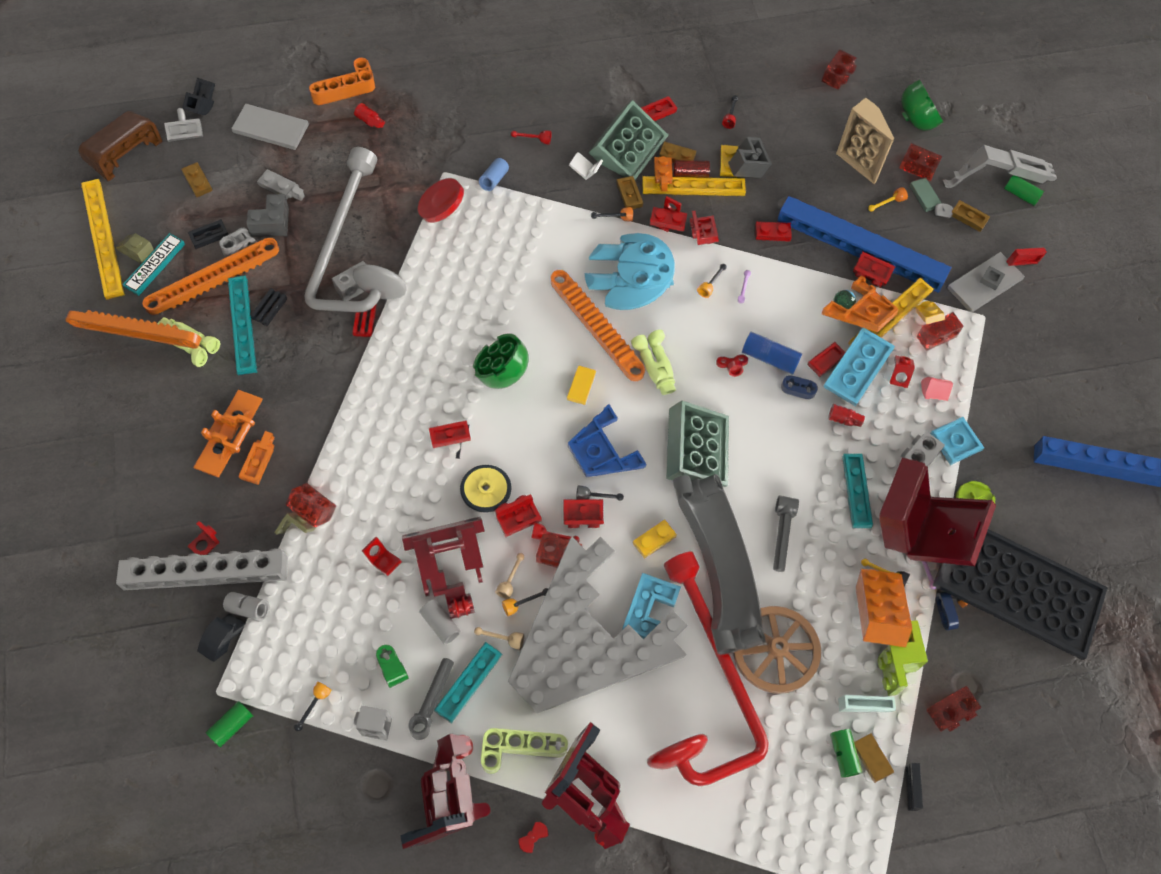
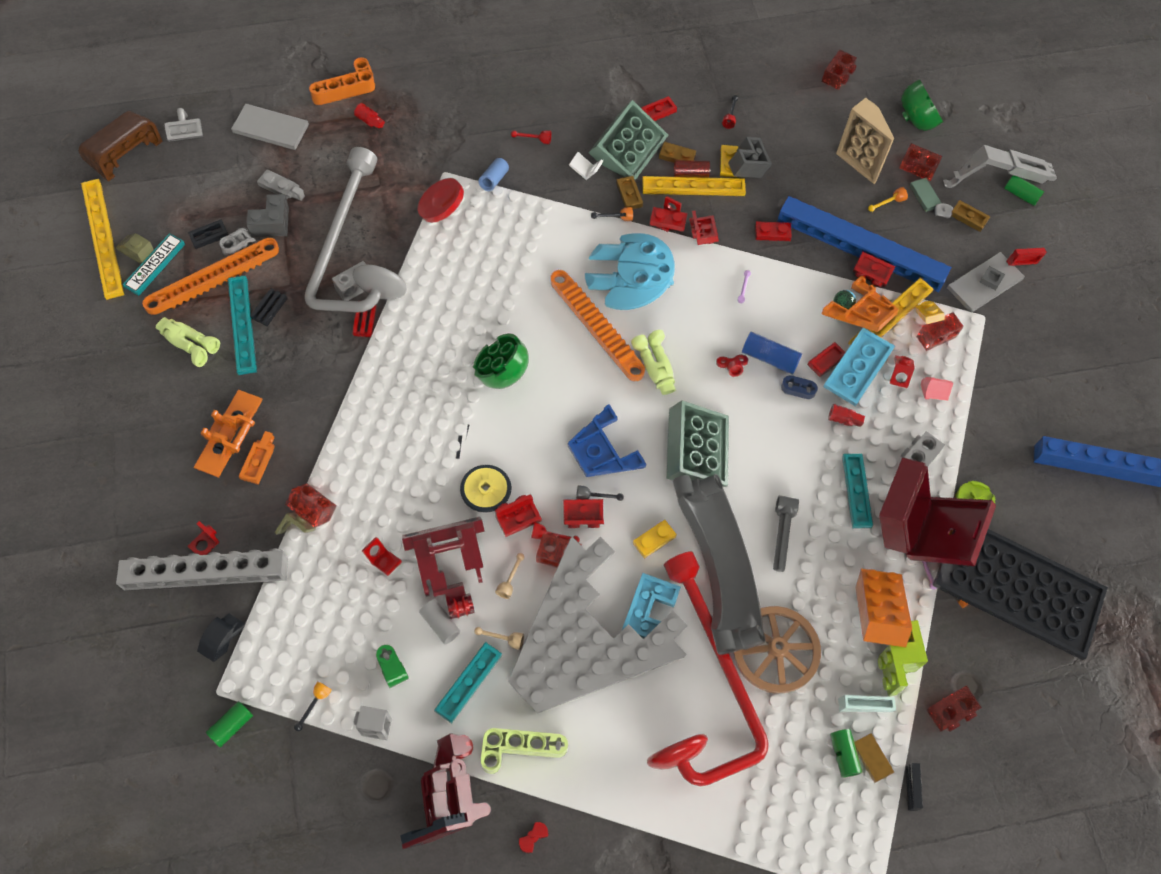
(133, 328): orange gear -> none
(197, 179): pearl gold plate -> none
(200, 100): black brick -> none
(246, 606): light grey pin -> none
(430, 700): dark grey axle -> none
(449, 434): red plate -> none
(511, 605): hinge -> none
(581, 385): yellow tile -> none
(610, 824): dark red container -> none
(663, 172): orange hinge -> none
(706, 288): light orange hinge -> none
(865, 562): hinge -> none
(947, 611): dark blue beam -> none
(958, 440): medium azure tile -> none

